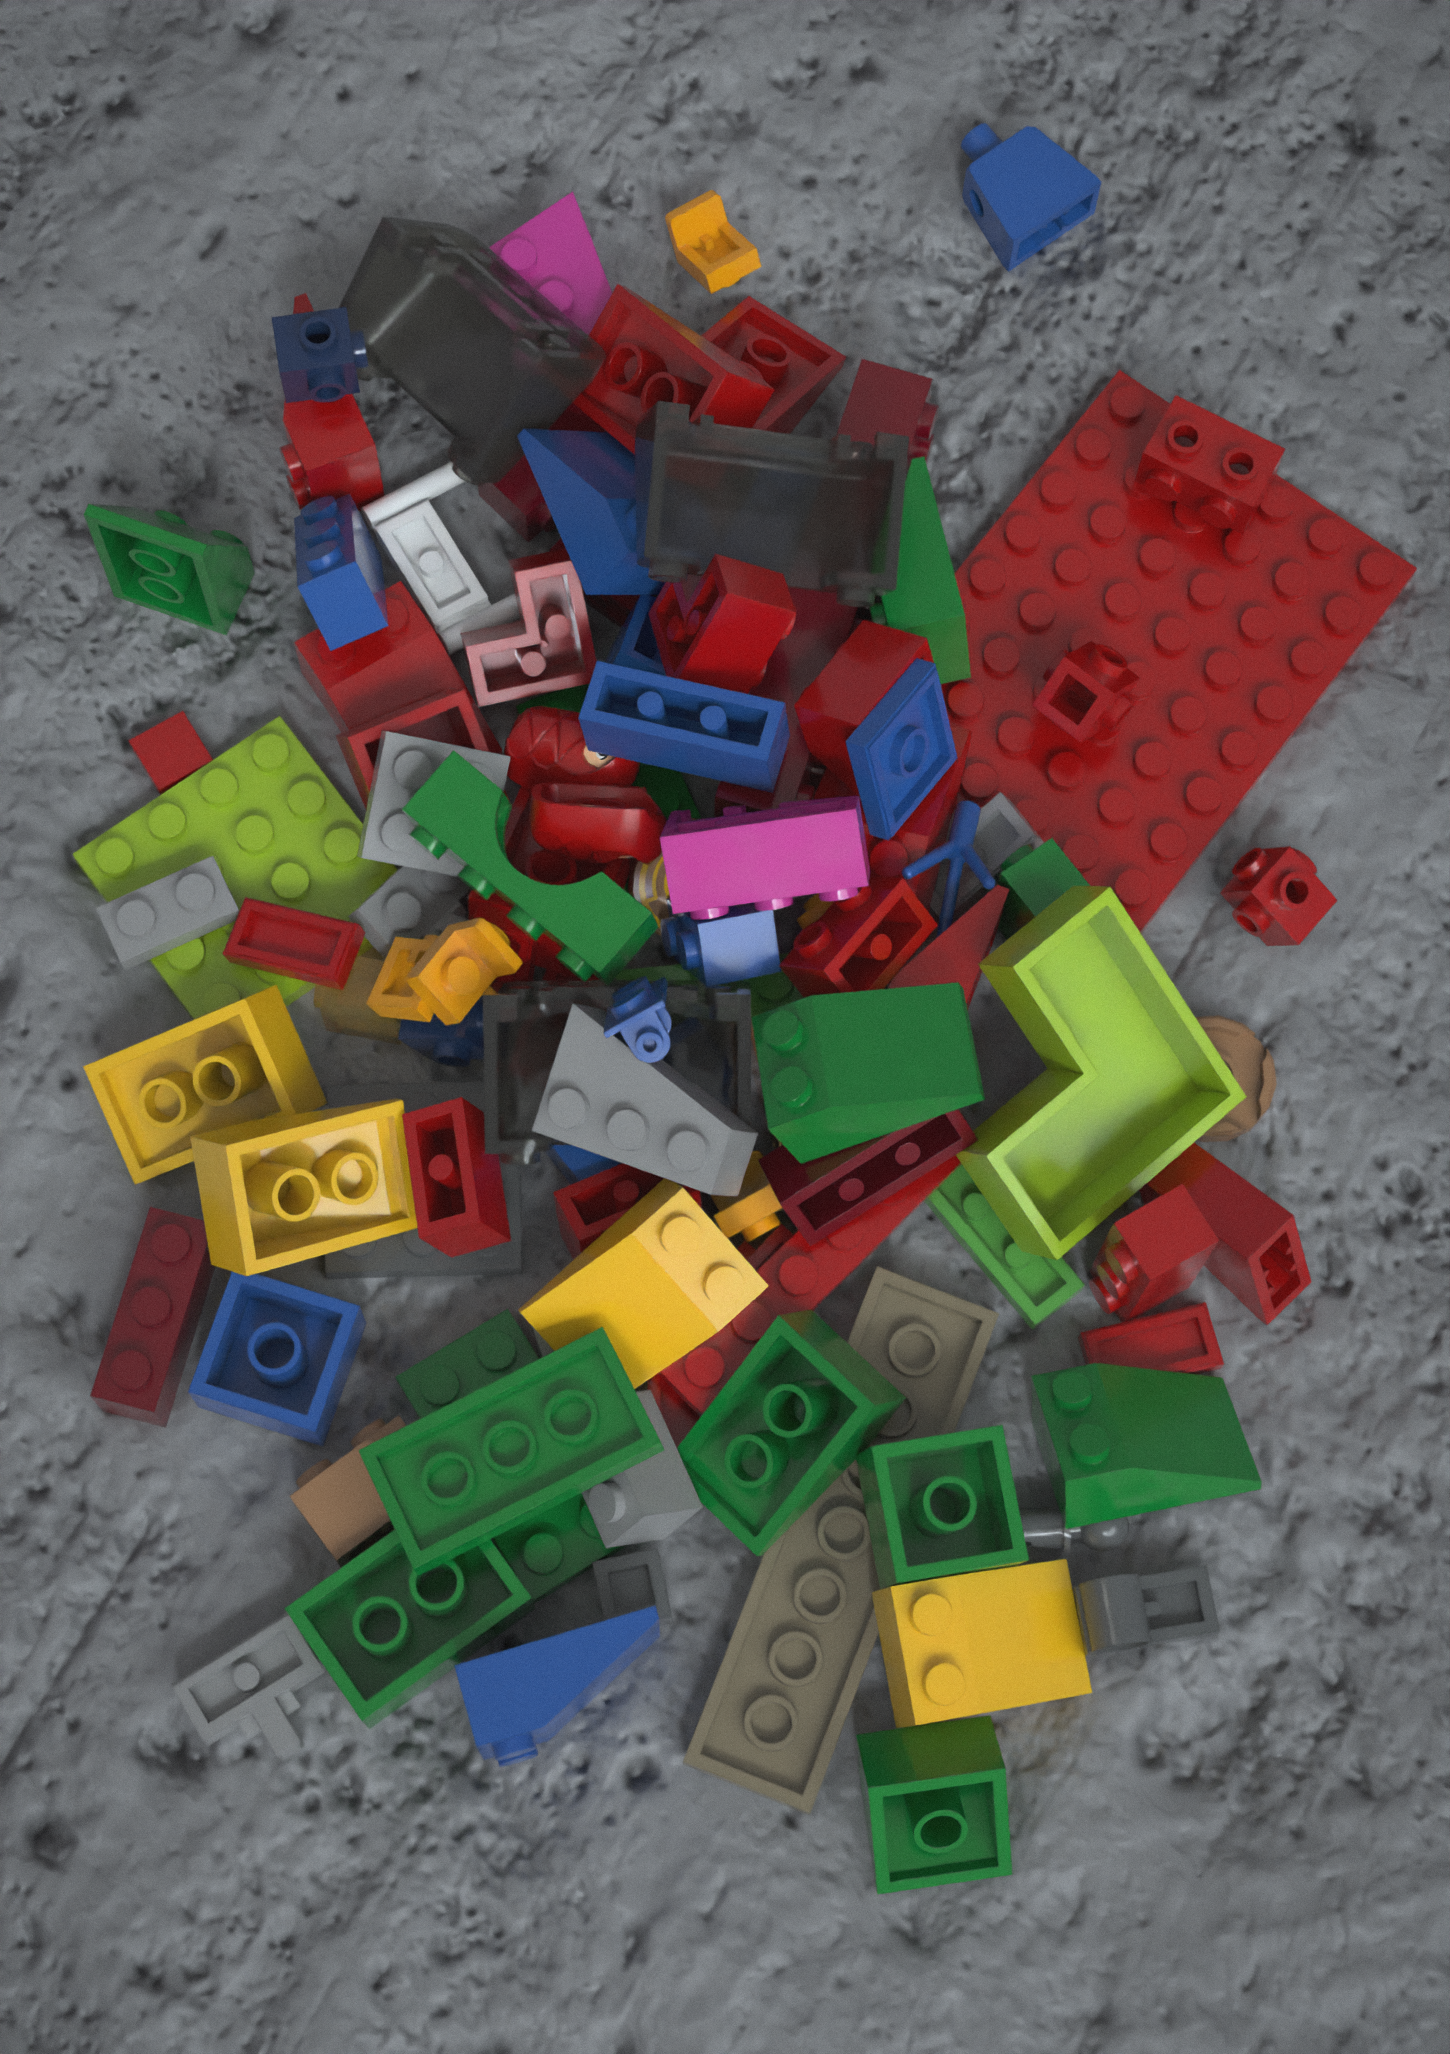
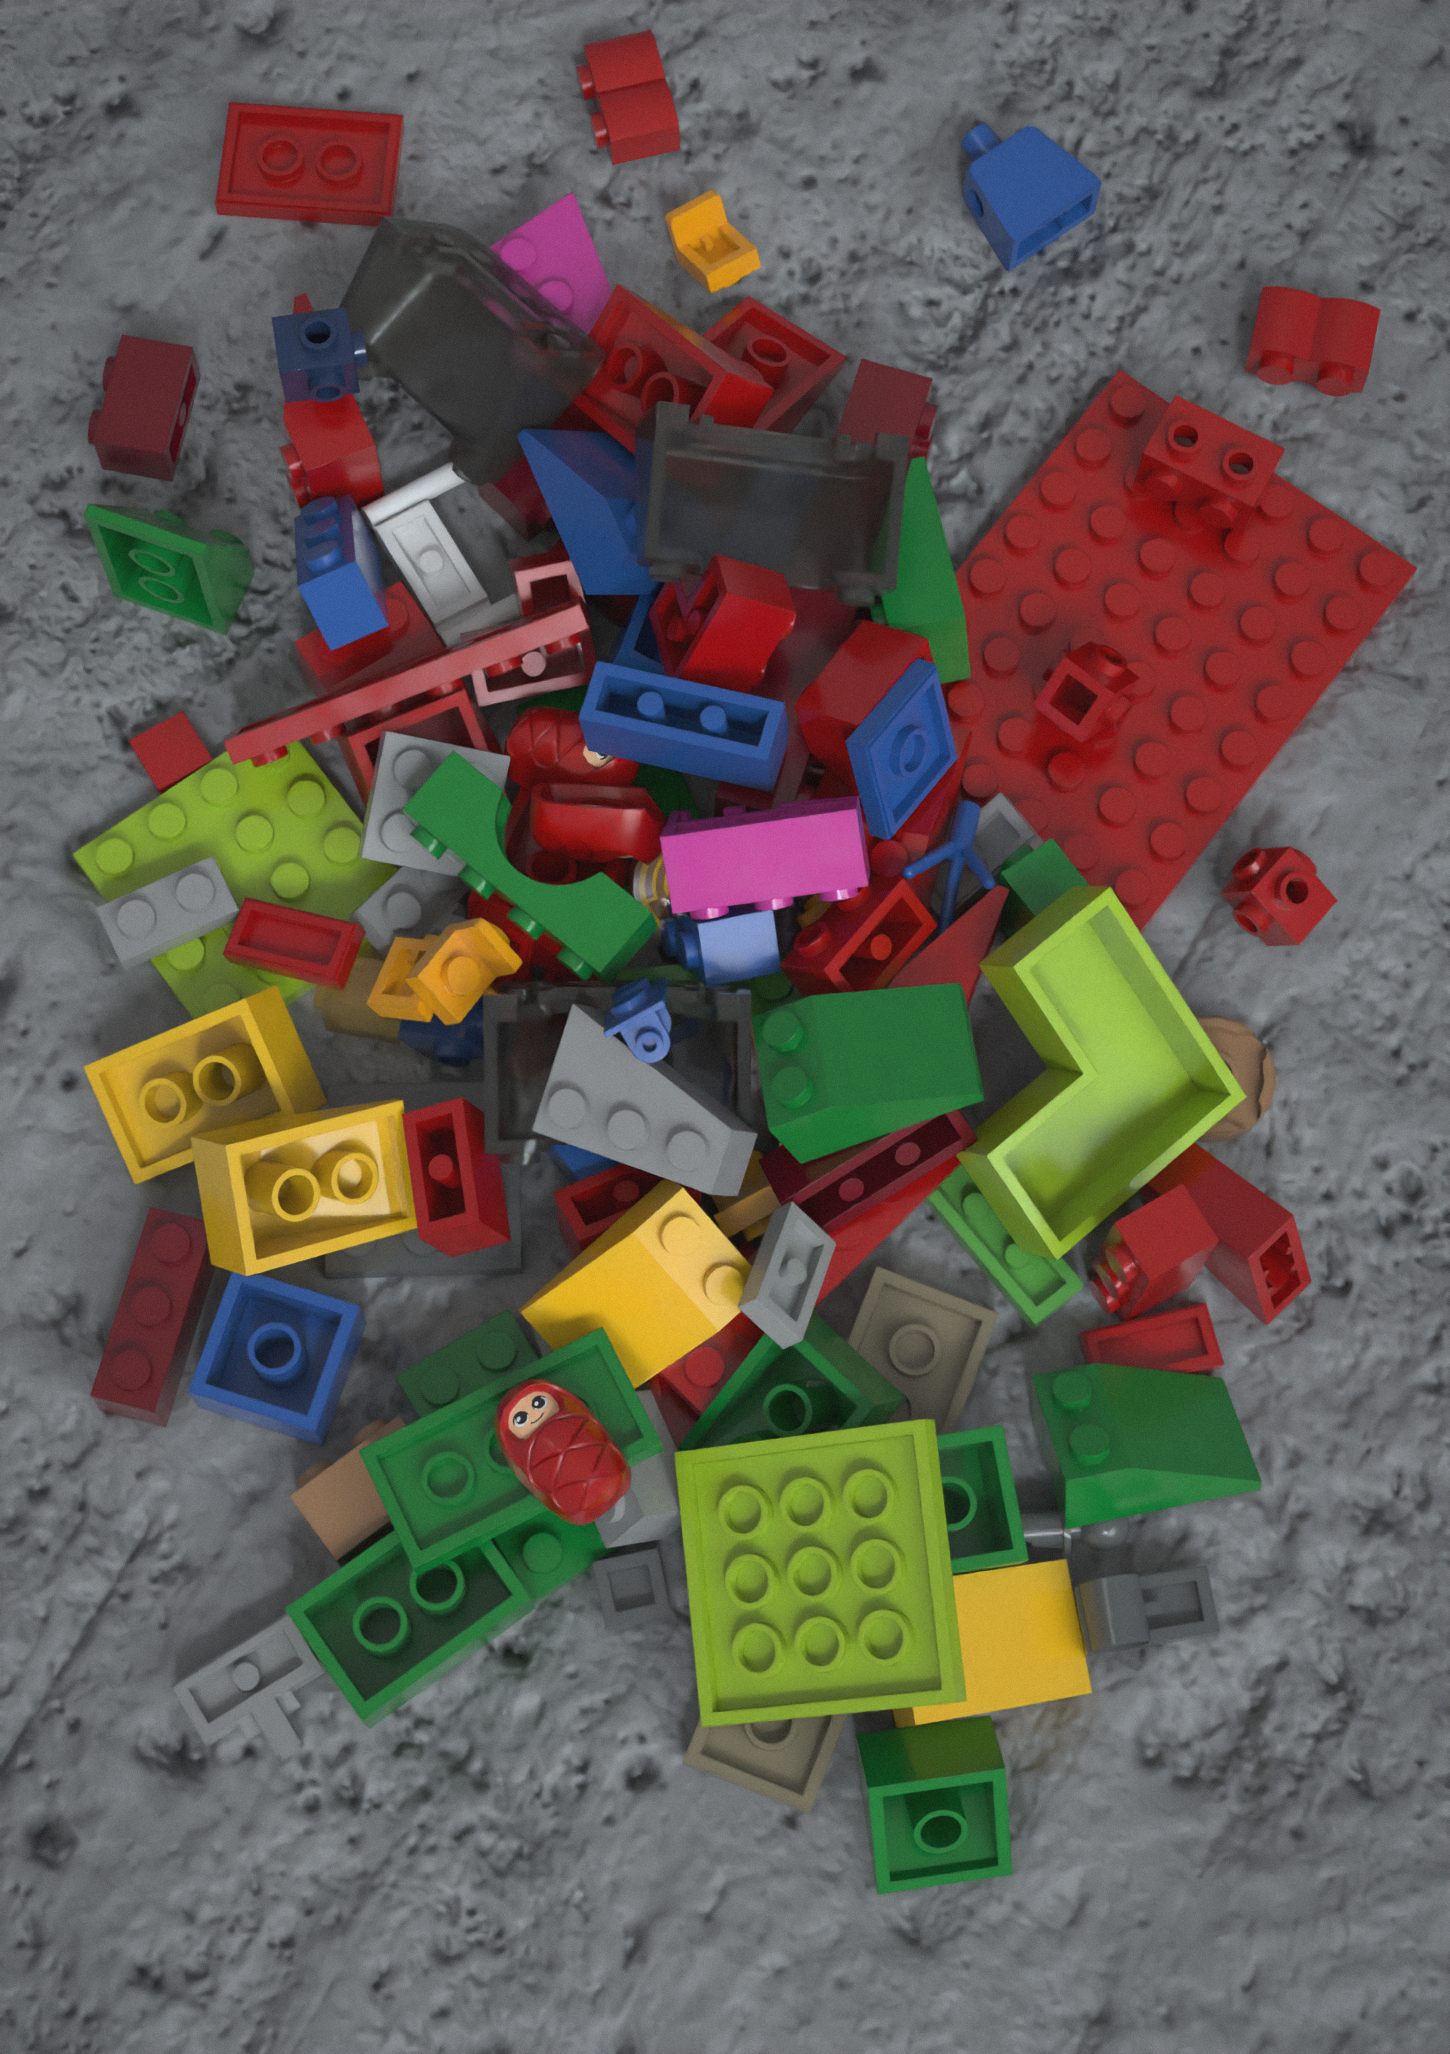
(145, 407): none -> dark red brick
(309, 164): none -> red tile
(384, 693): none -> red plate
(540, 1686): blue slope -> none
(560, 1451): none -> red piece
(630, 97): none -> red brick
(787, 1275): none -> light grey plate
(820, 1575): none -> lime plate
(1312, 340): none -> red brick

